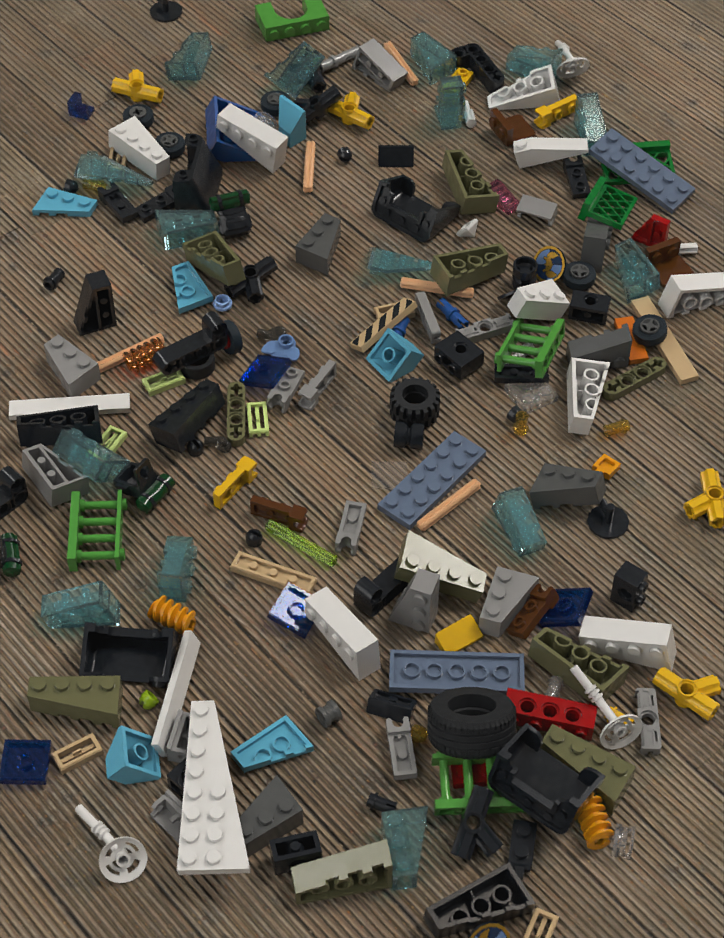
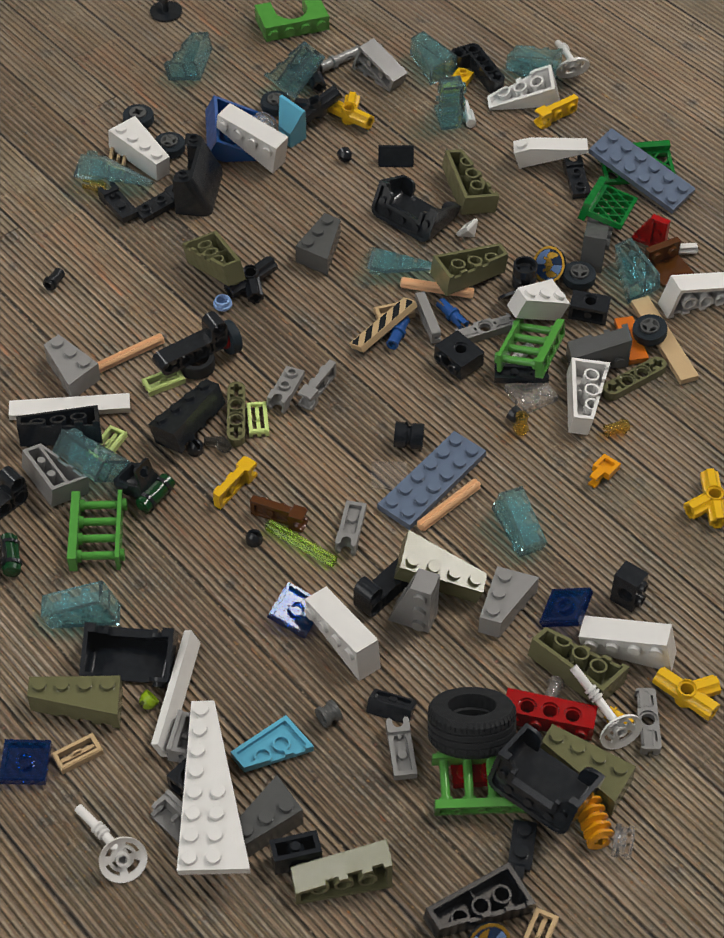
(59, 201): medium azure wing -> none
(71, 186): black hinge -> none
(77, 108): clear blue panel -> none
(95, 304): black wedge -> none
(132, 758): medium azure slope -> none
(136, 88): yellow piece -> none
(142, 355): clear orange piece -> none
(172, 615): light orange piece -> none
(177, 568): clear light blue wedge -> none
(184, 225): clear light blue wedge -> none
(189, 288): medium azure wing -> none
(232, 213): black piece -> none
(265, 371): clear blue plate -> none
(271, 334): clear smoke arm -> none
(271, 572): tan tile -> none
(283, 347): medium blue plate -> none
(309, 166): light nougat axle -> none
(380, 803): black pin -> none
(394, 356): medium azure slope -> none
(405, 839): clear light blue wedge -> none
(411, 77): light nougat axle -> none
(415, 391): black tyre -> none
(418, 733): clear yellow hinge -> none
(444, 670): sand blue plate -> none
(458, 635): yellow slope -> none
(482, 834): black piece -> none
(500, 188): clear pink slope -> none
(509, 128): reddish brown bracket -> none
(533, 611): reddish brown plate -> none
(537, 208): light grey hinge -> none
(567, 486): dark grey wedge -> none
(589, 118): clear light blue wedge -> none
(607, 520): black shield -> none

